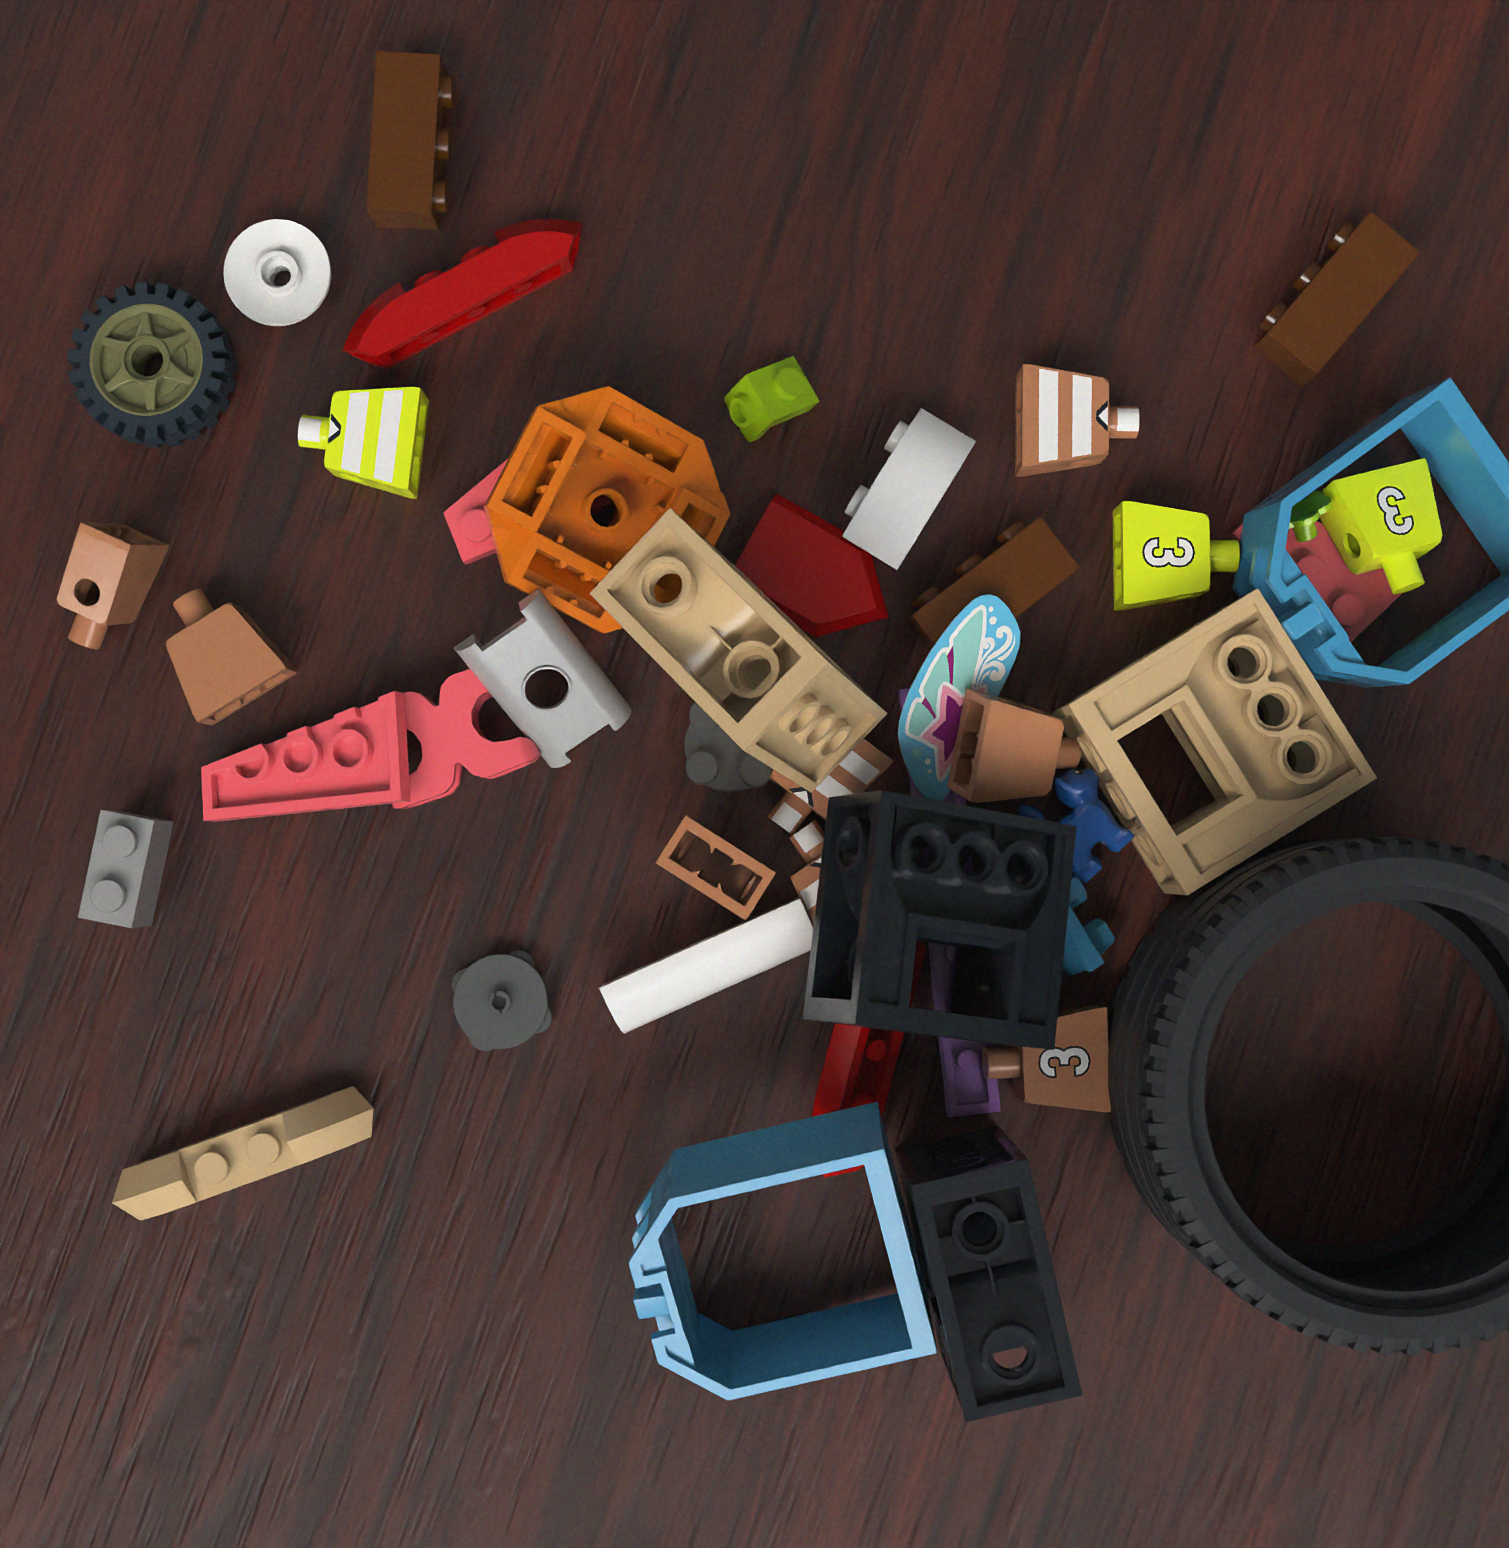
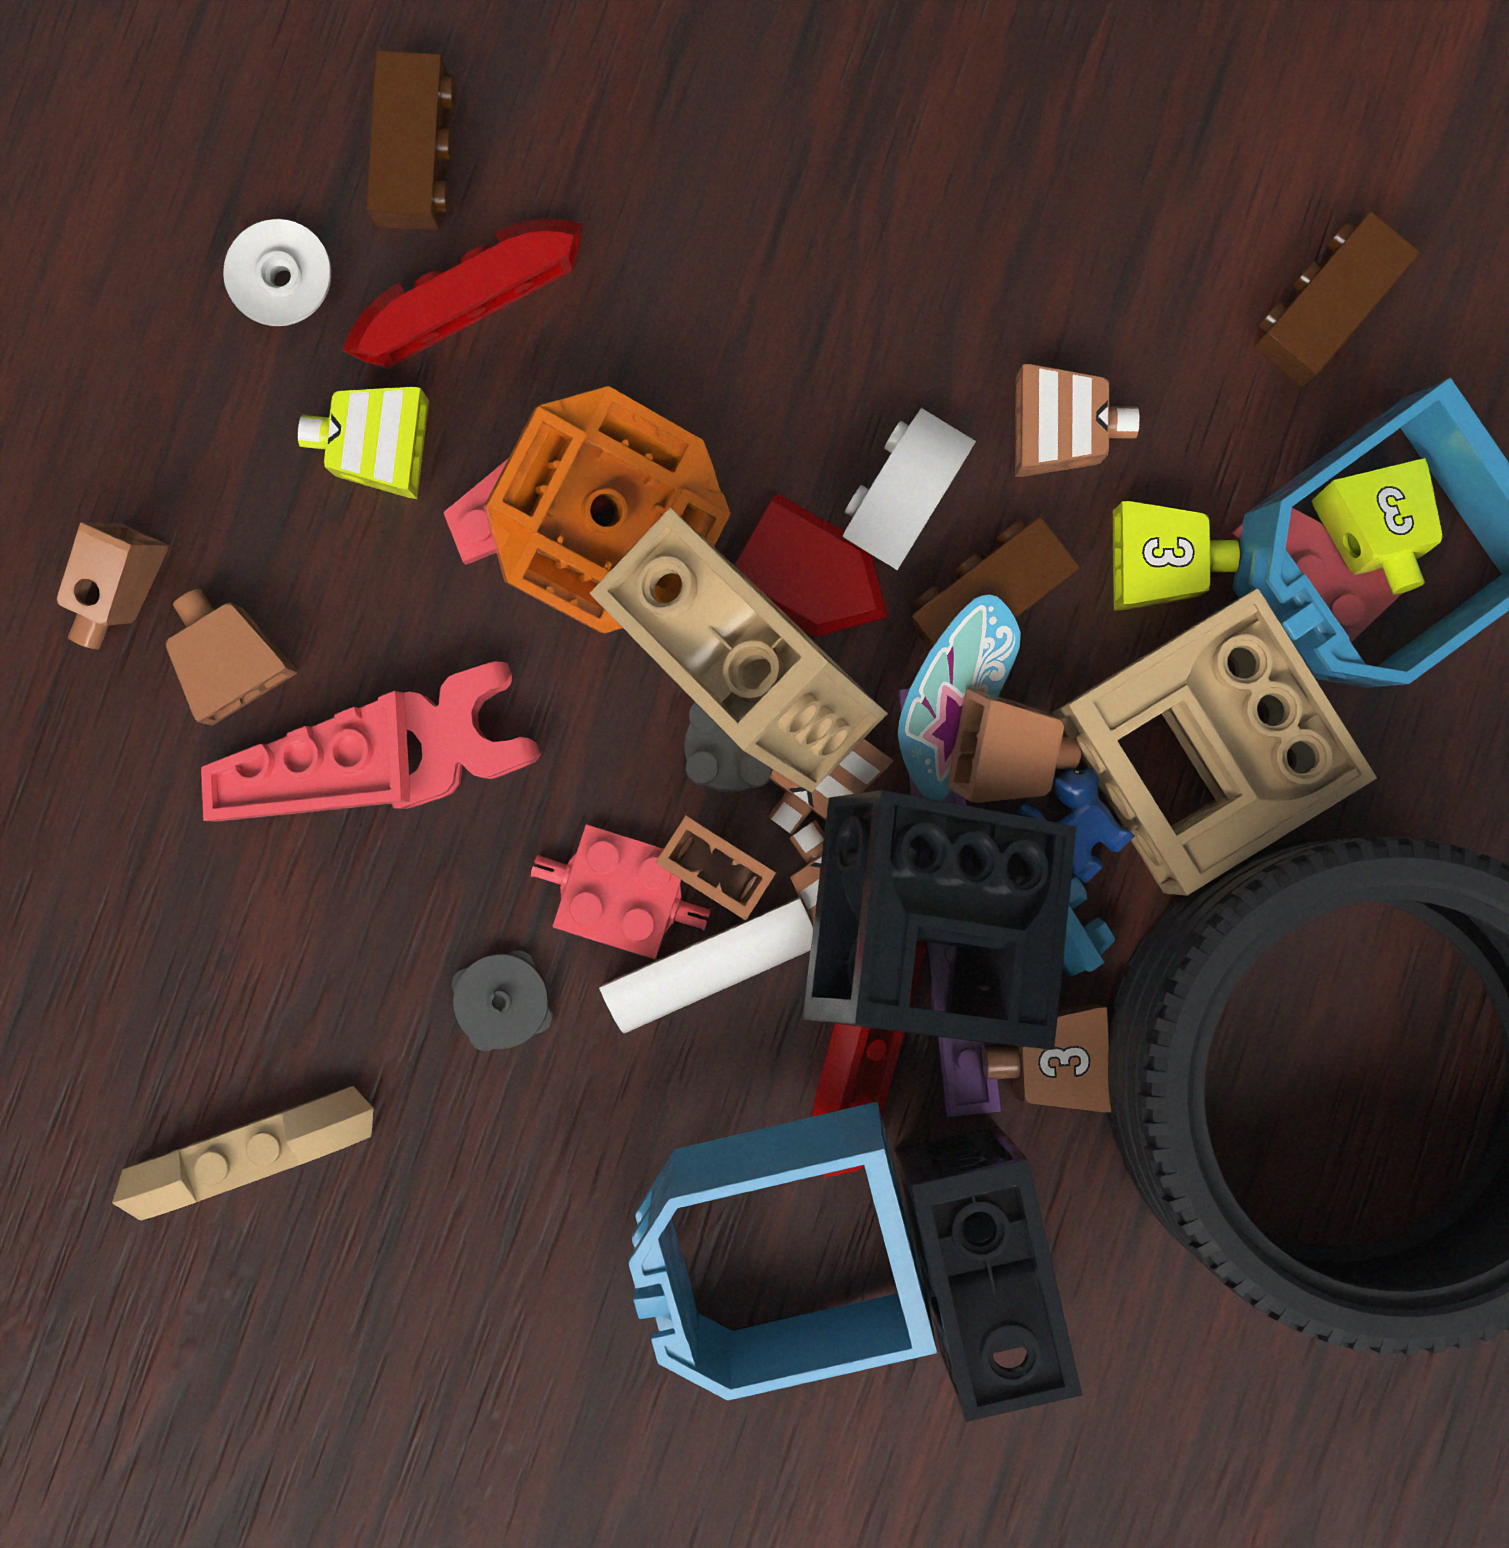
(121, 341): wheel -> none
(125, 869): light grey brick -> none
(536, 644): light grey piece -> none
(618, 893): none -> coral plate
(770, 398): lime bracket -> none
(1306, 513): lime plant -> none

